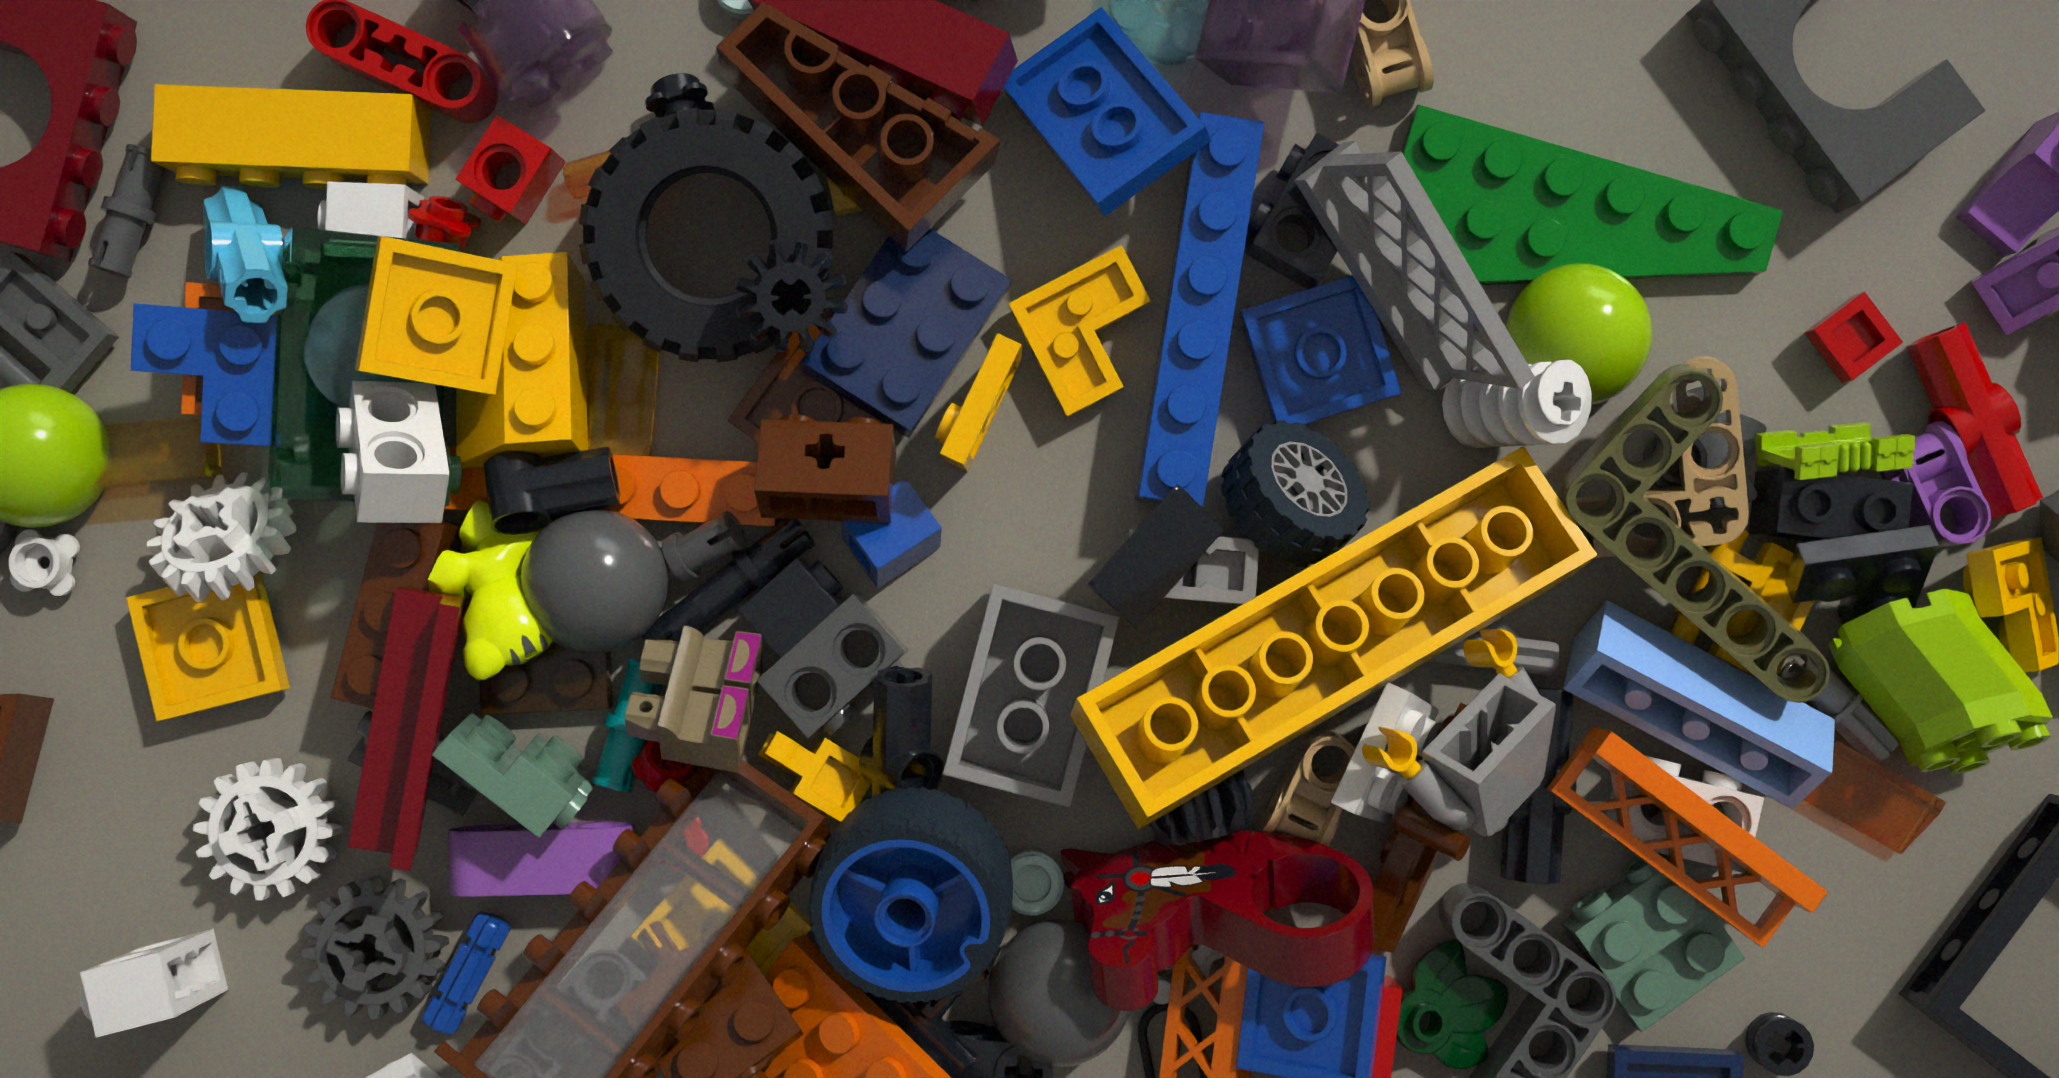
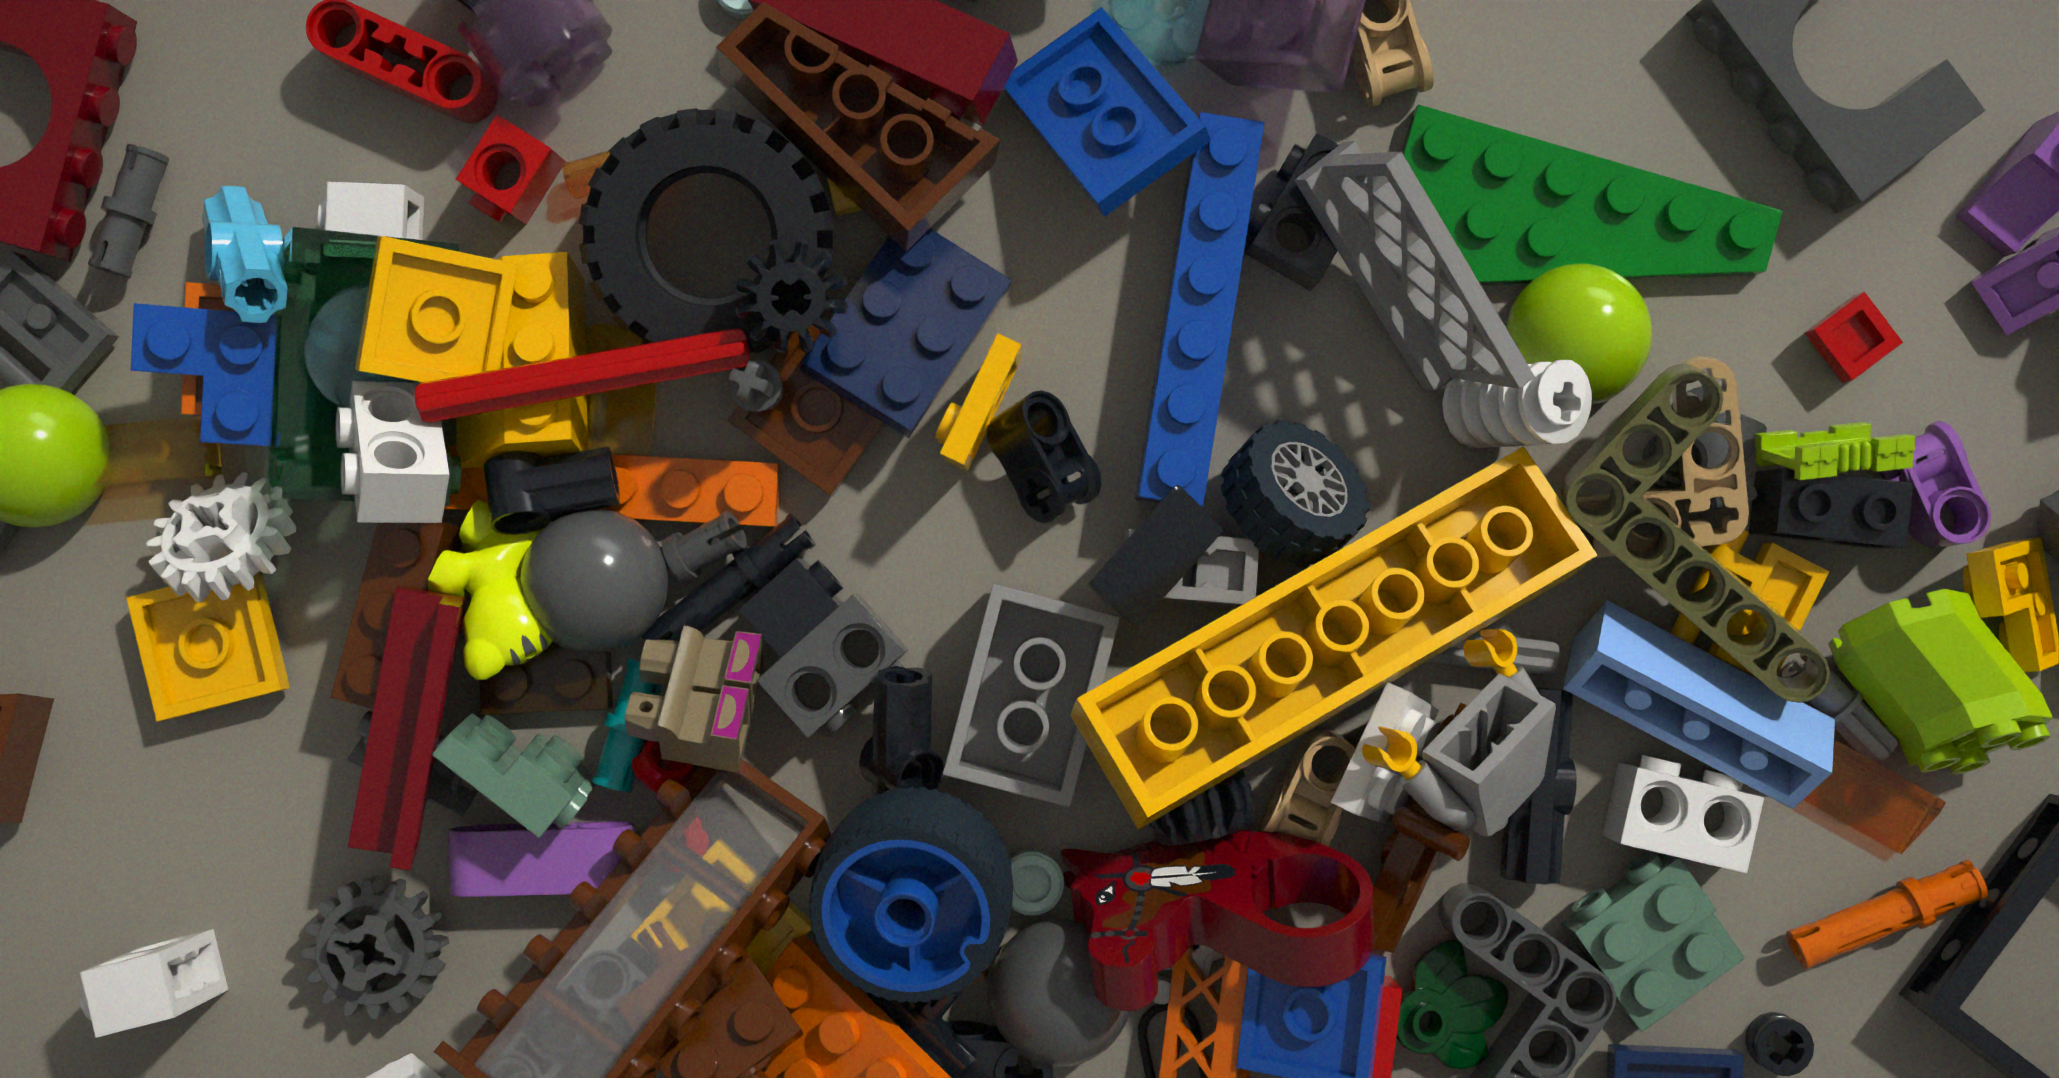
(26, 559): white plate -> none
(258, 800): white gear -> none
(290, 136): yellow brick -> none
(443, 220): red plate -> none
(466, 972): blue axle -> none
(582, 375): none -> red axle
(677, 93): black plate -> none
(756, 386): none -> dark grey axle
(793, 476): reddish brown brick -> none
(826, 777): yellow plate -> none
(894, 547): blue panel -> none
(1039, 452): none -> black piece
(1063, 324): yellow plate -> none
(1319, 352): blue plate -> none
(1699, 817): orange fence -> none
(1863, 569): black plate -> none
(1907, 905): none -> orange pin
(1980, 415): red piece -> none

